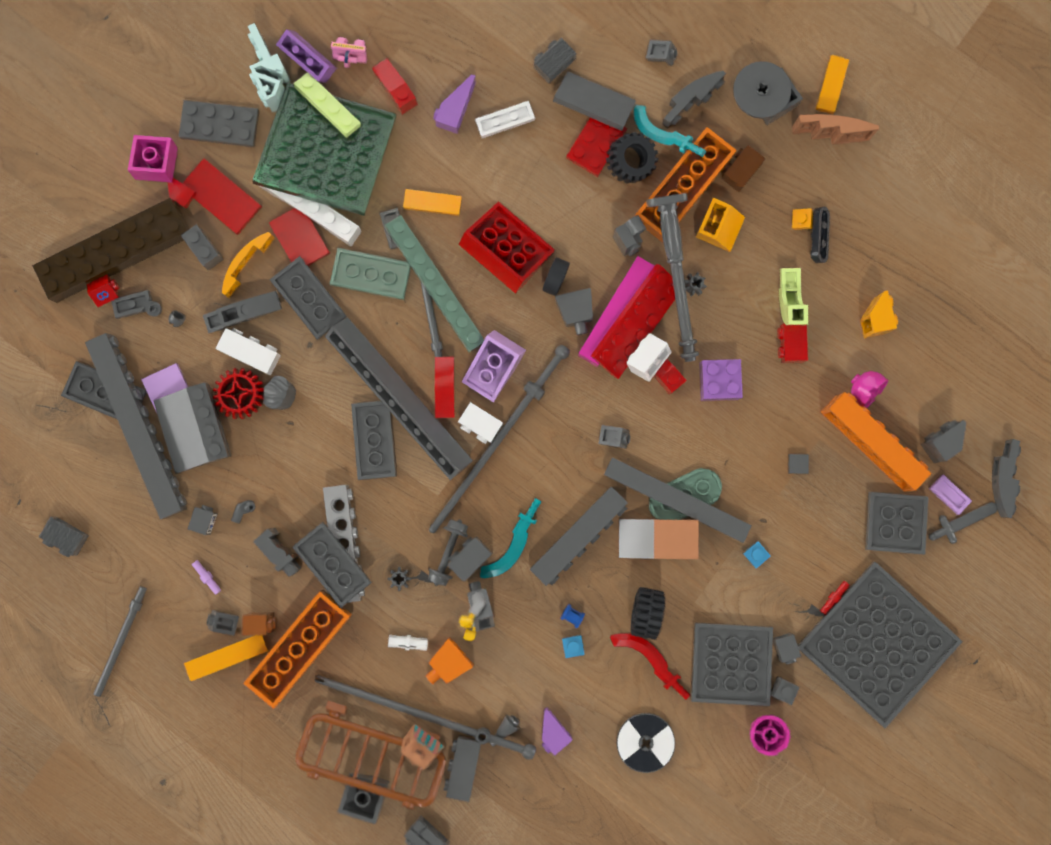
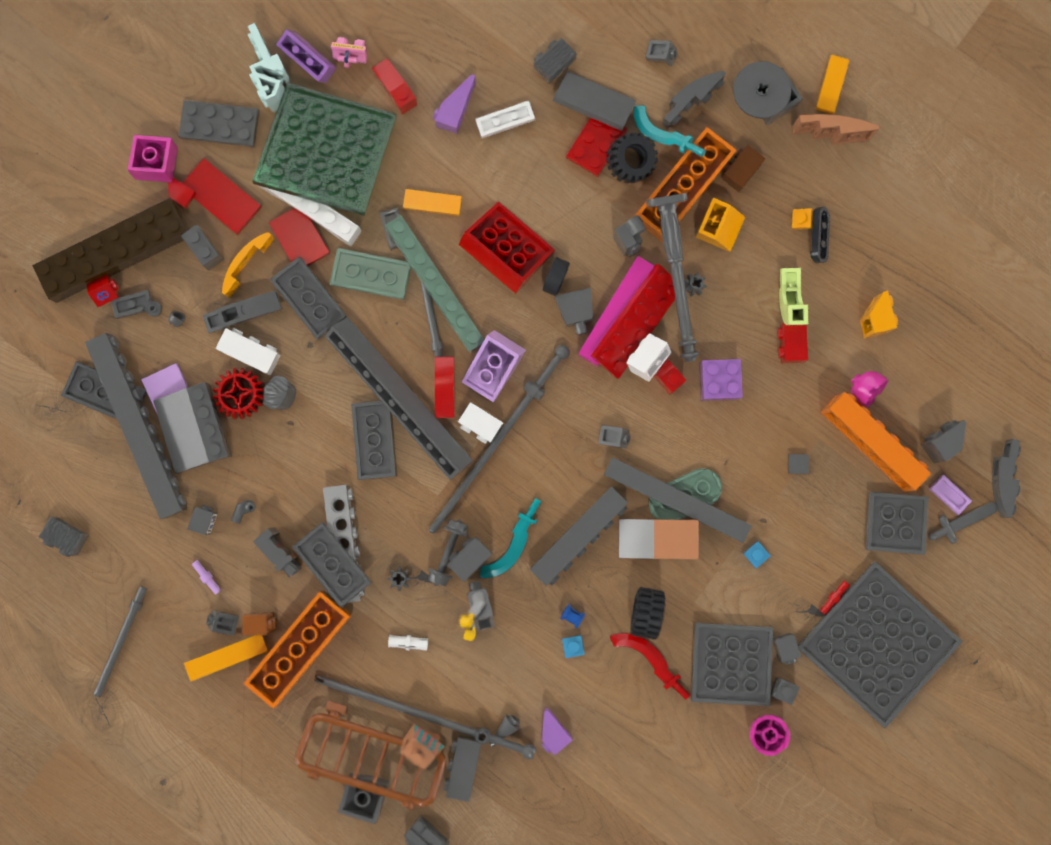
(327, 104): yellowish green plate -> none
(448, 663): orange torso -> none
(630, 741): piece -> none

